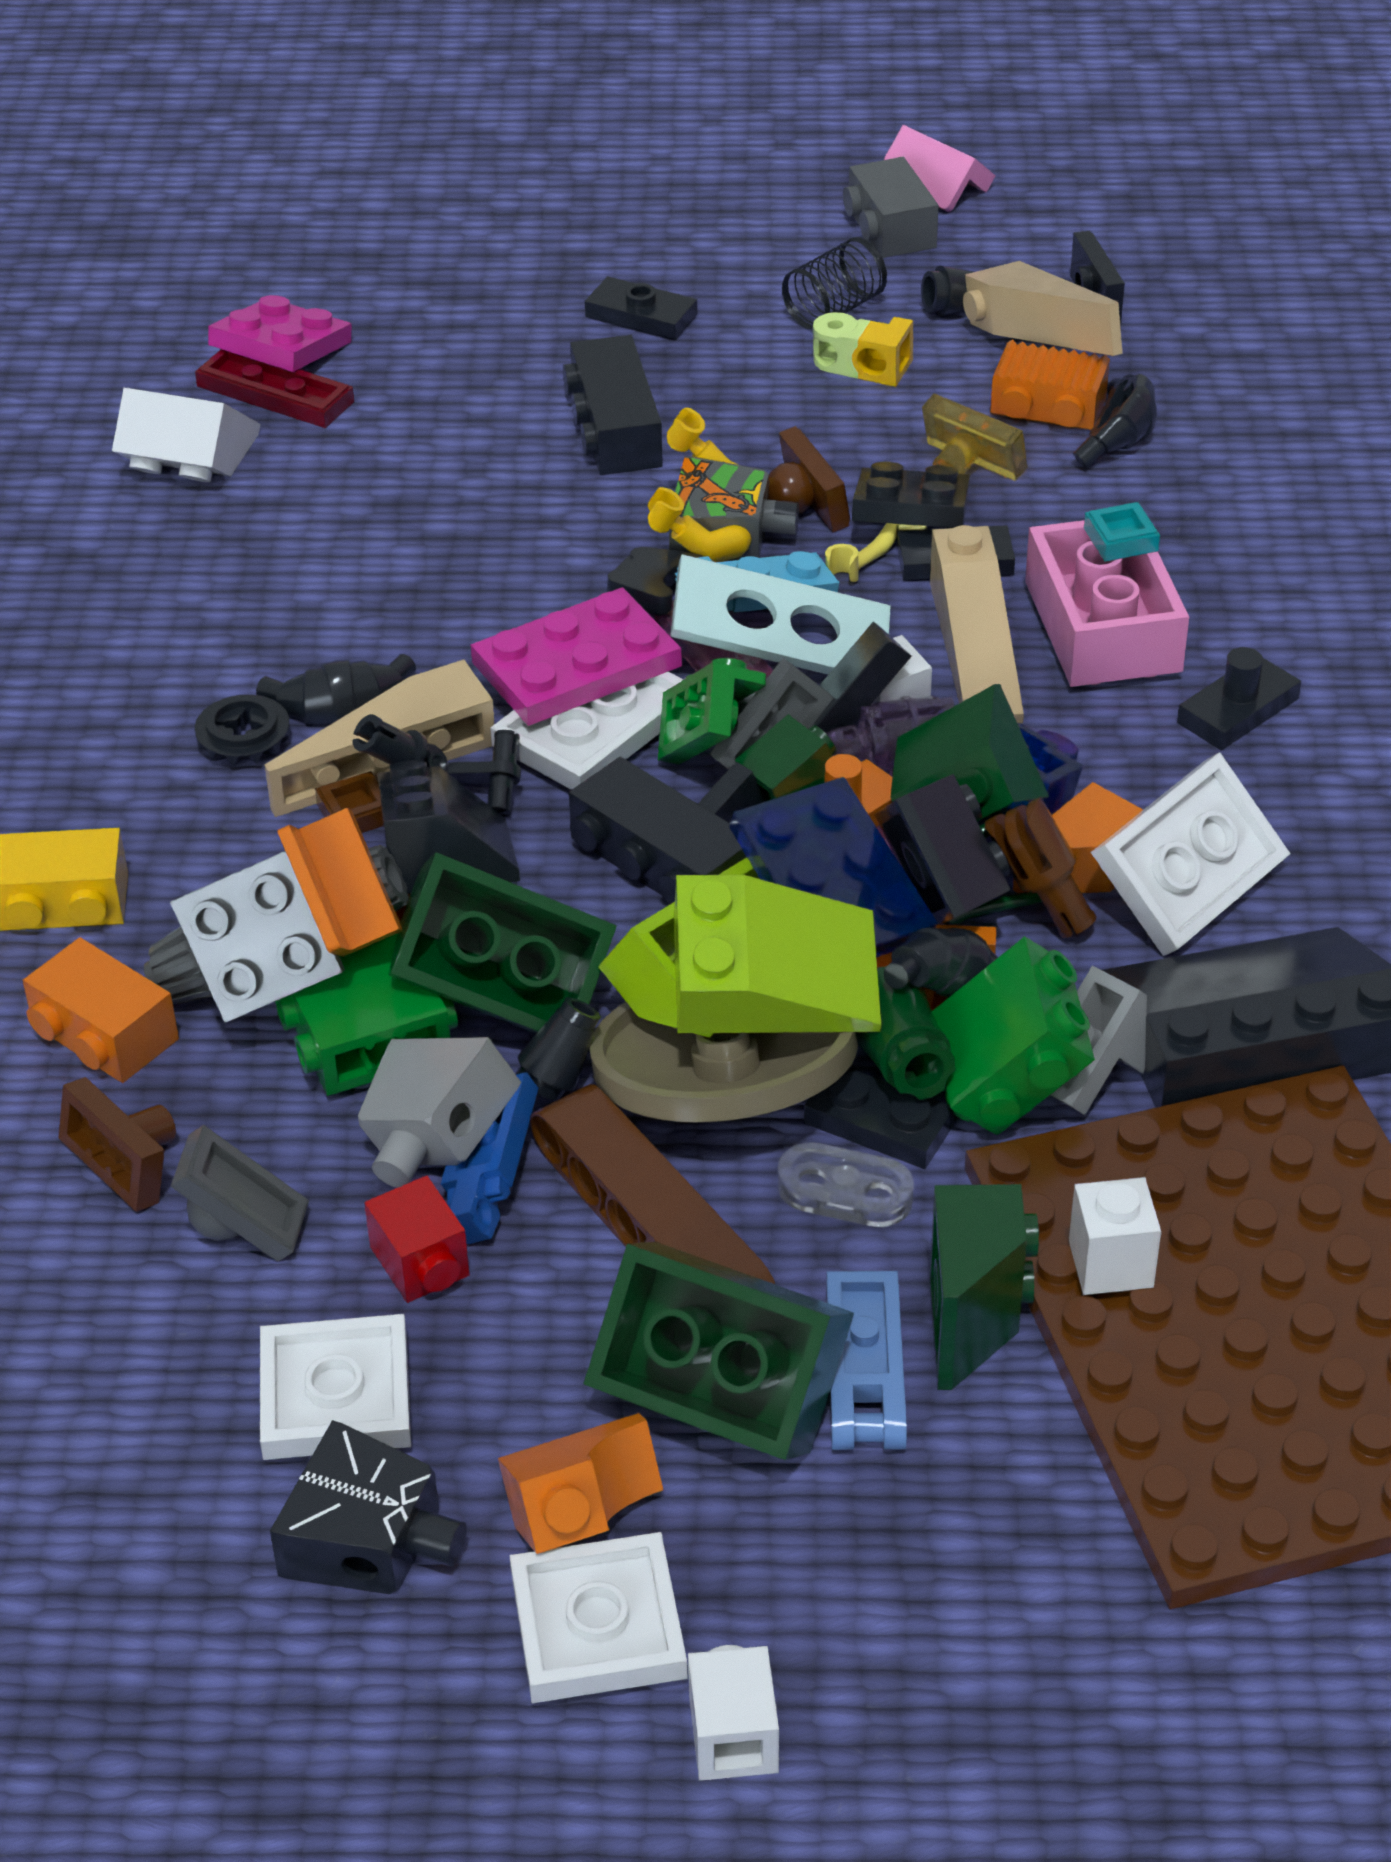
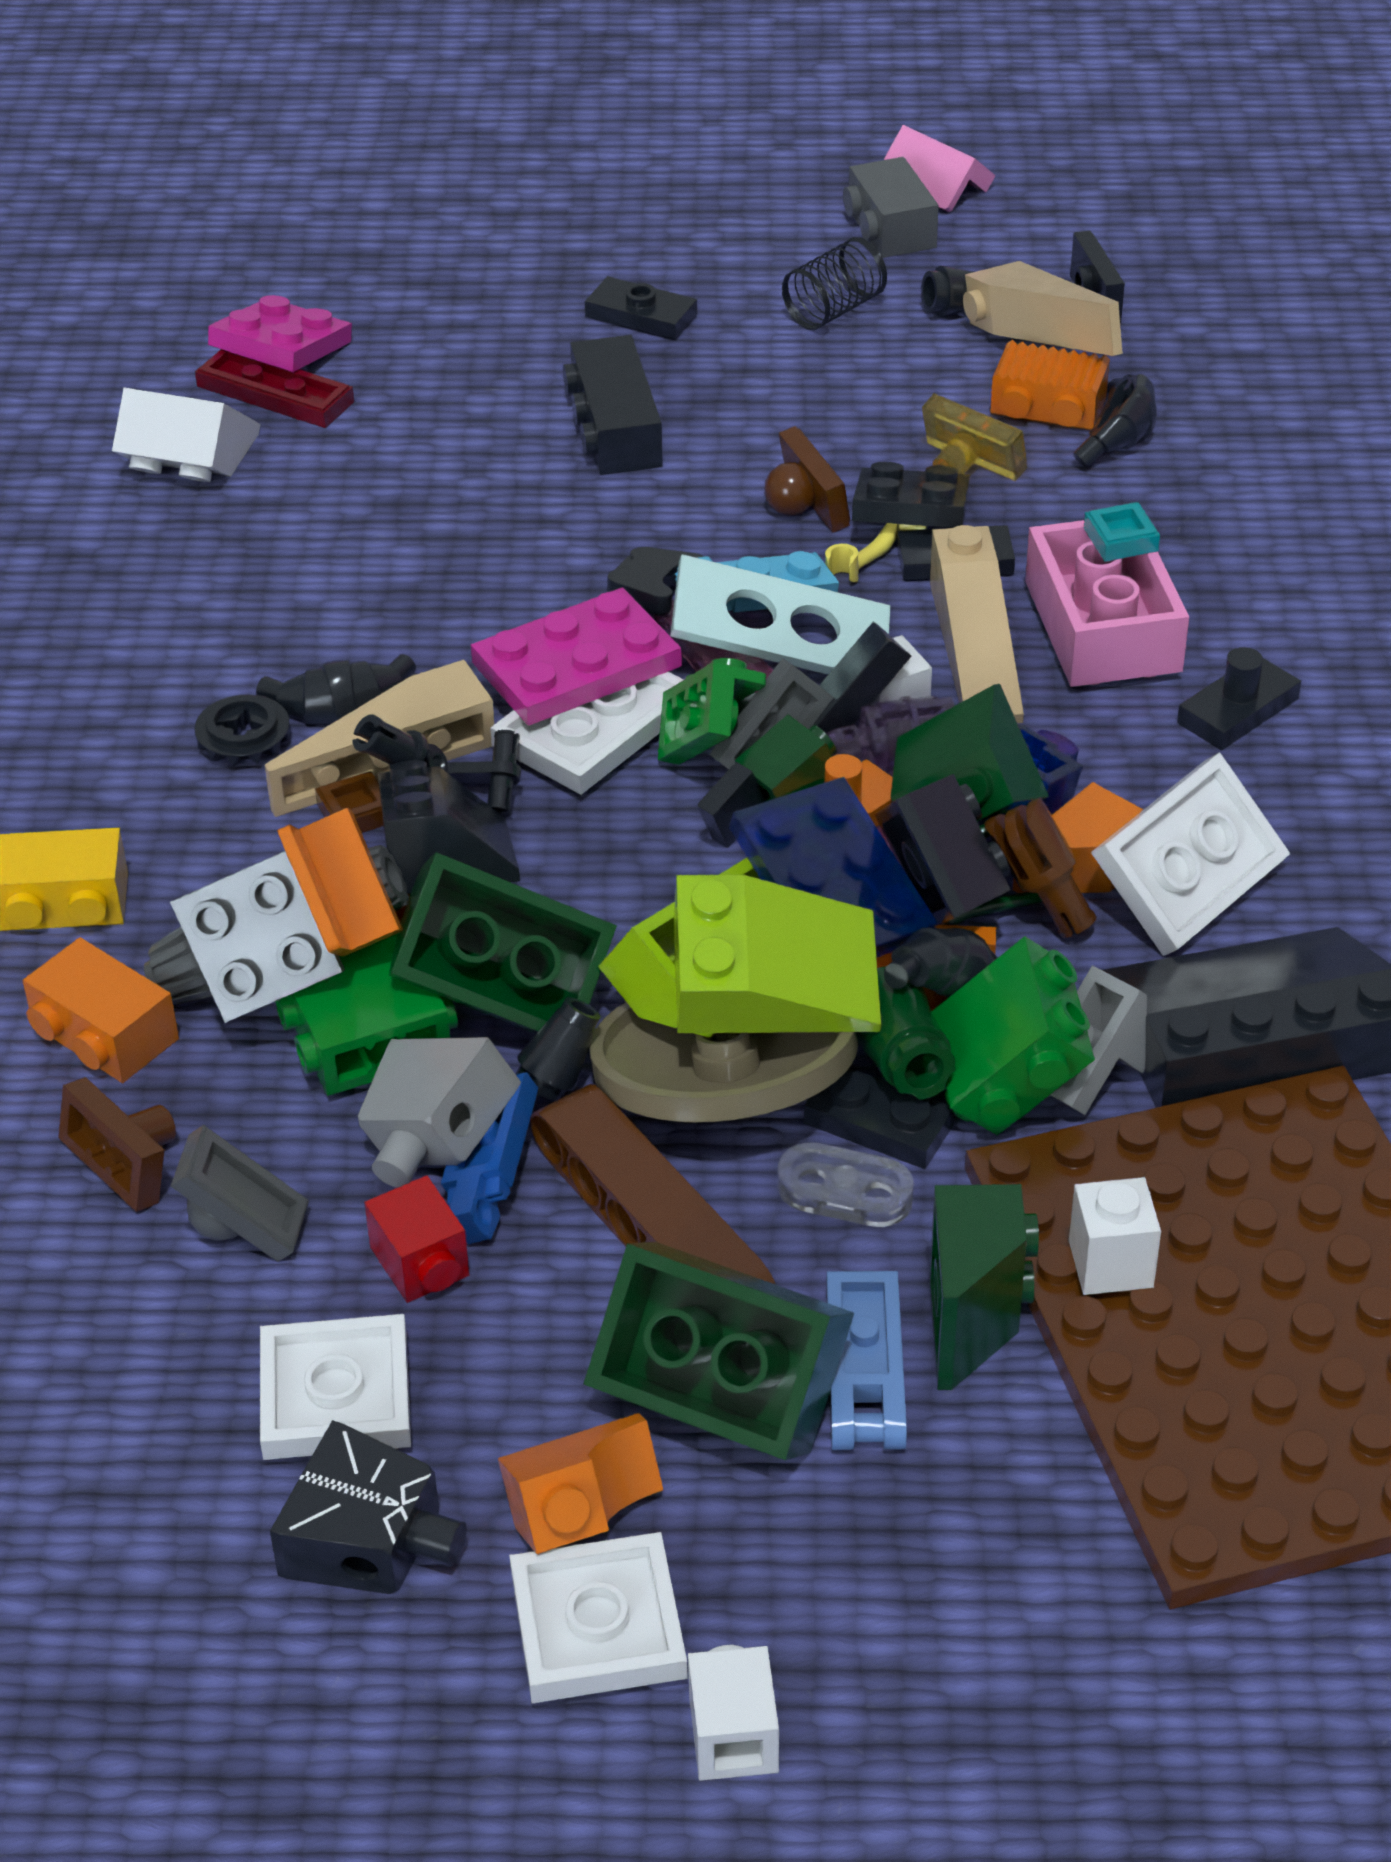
(649, 828): black brick -> none
(716, 503): torso -> none
(863, 347): leg -> none

